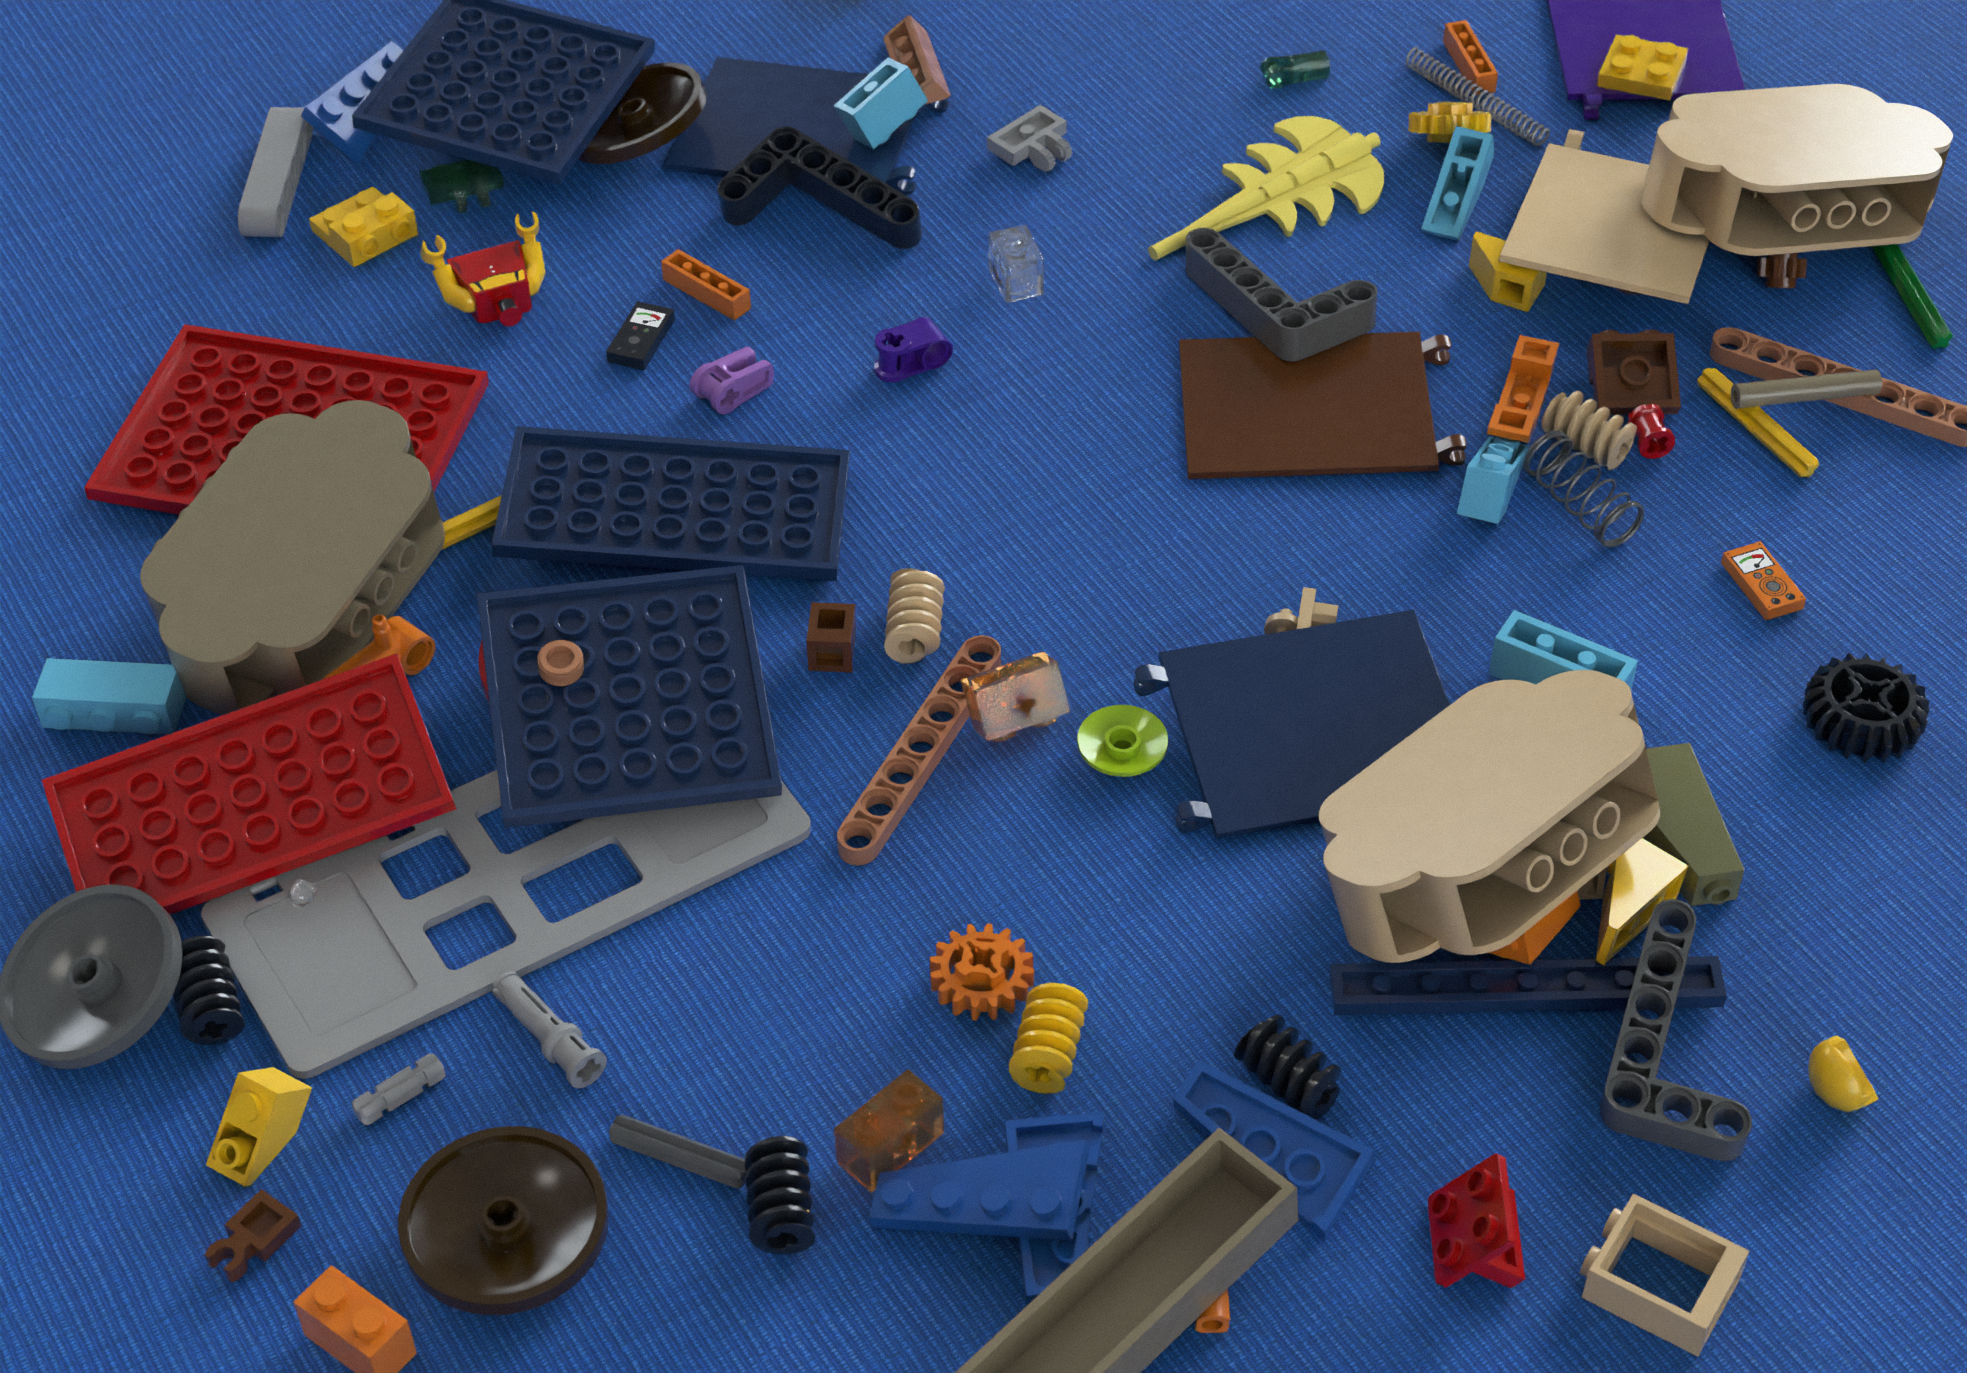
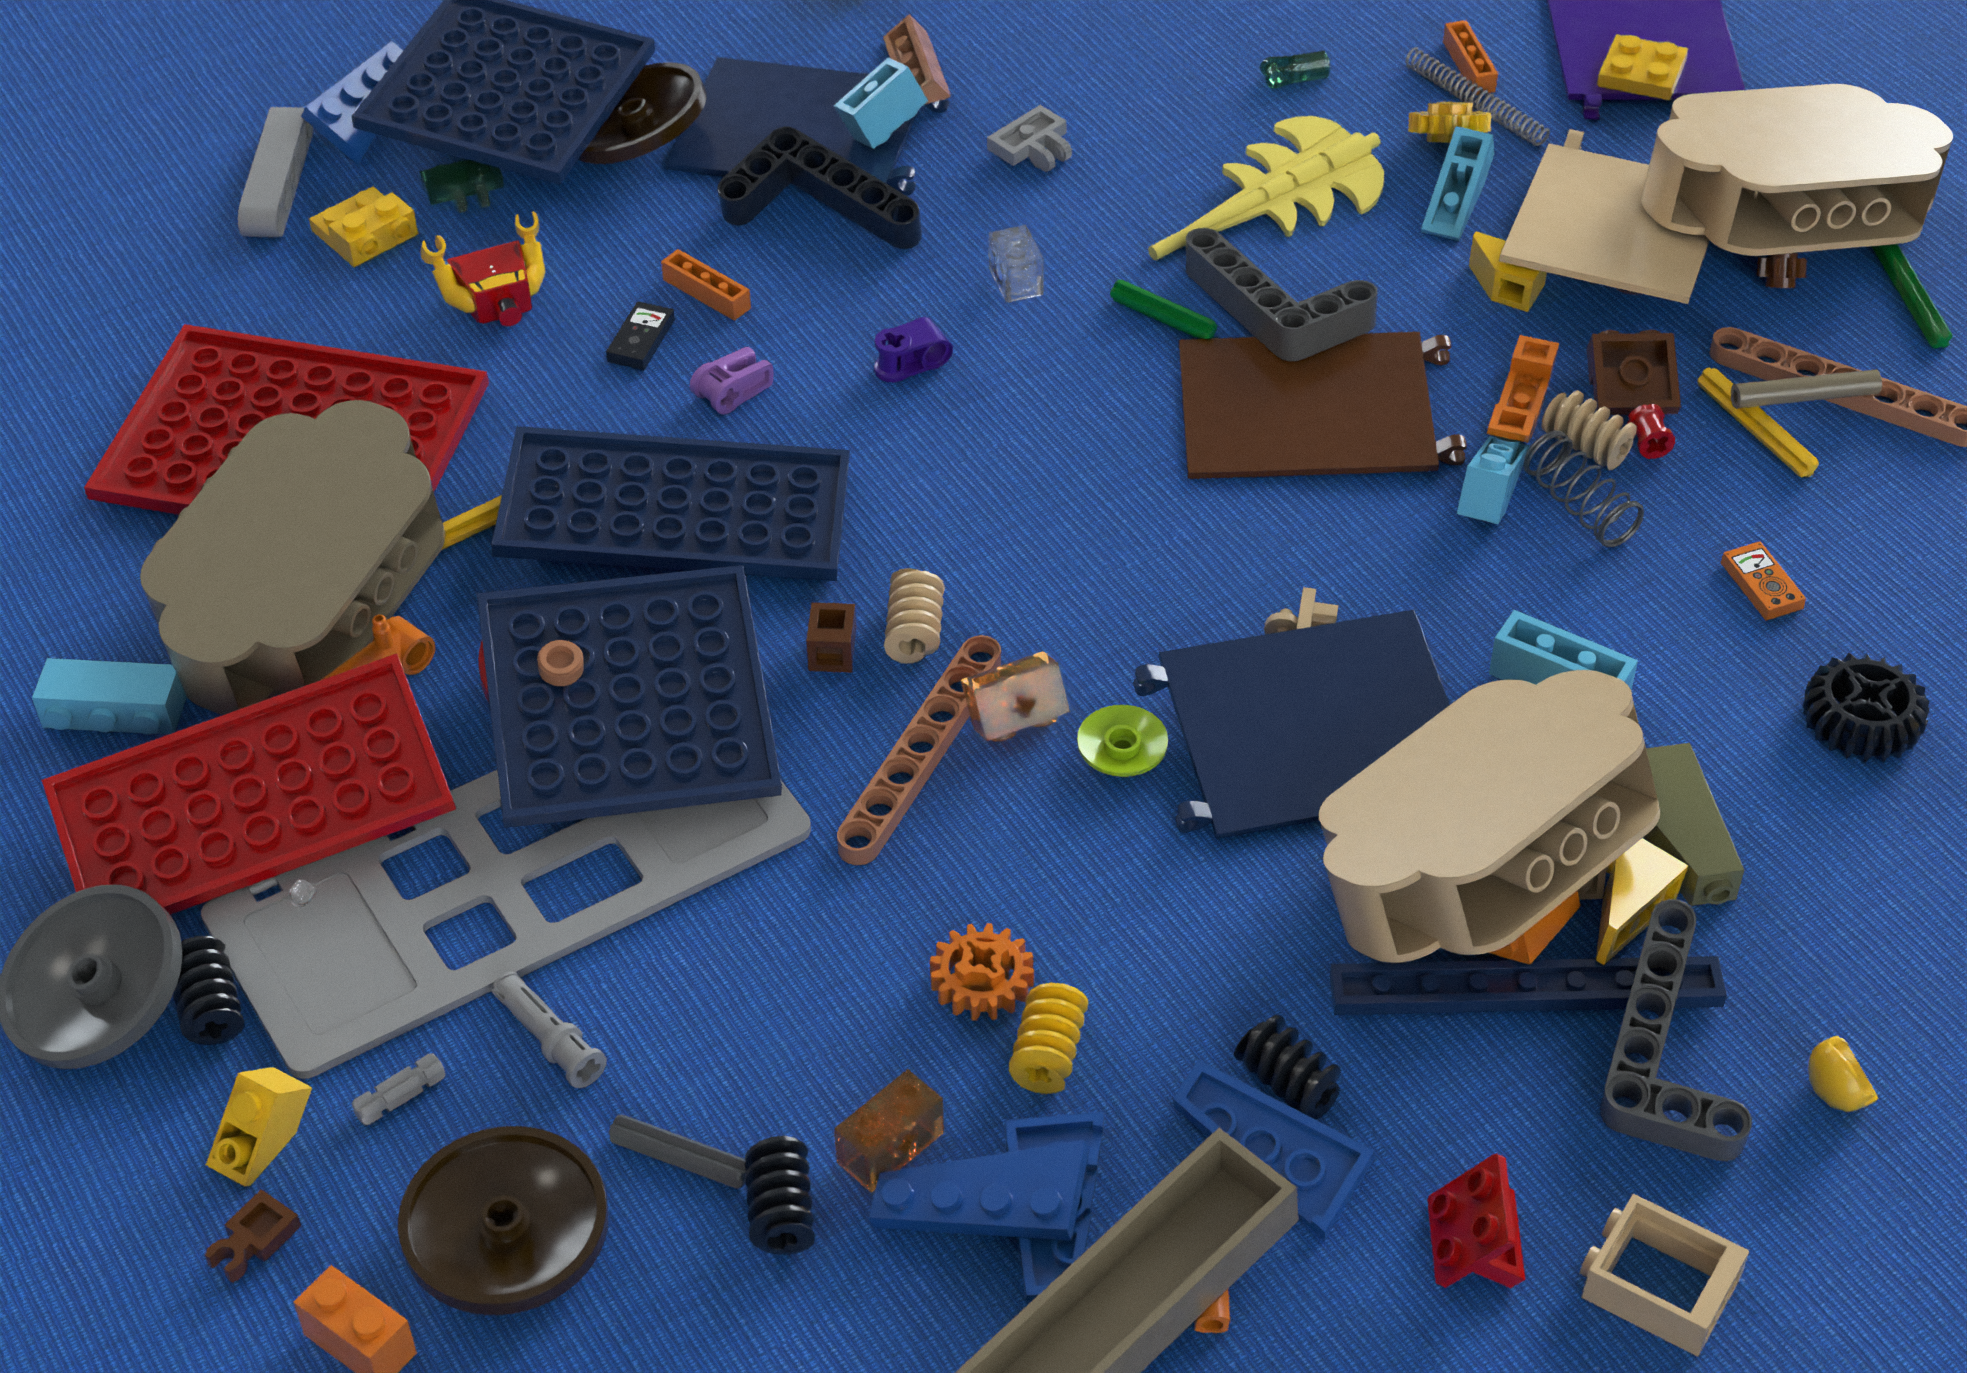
(1163, 310): none -> green axle

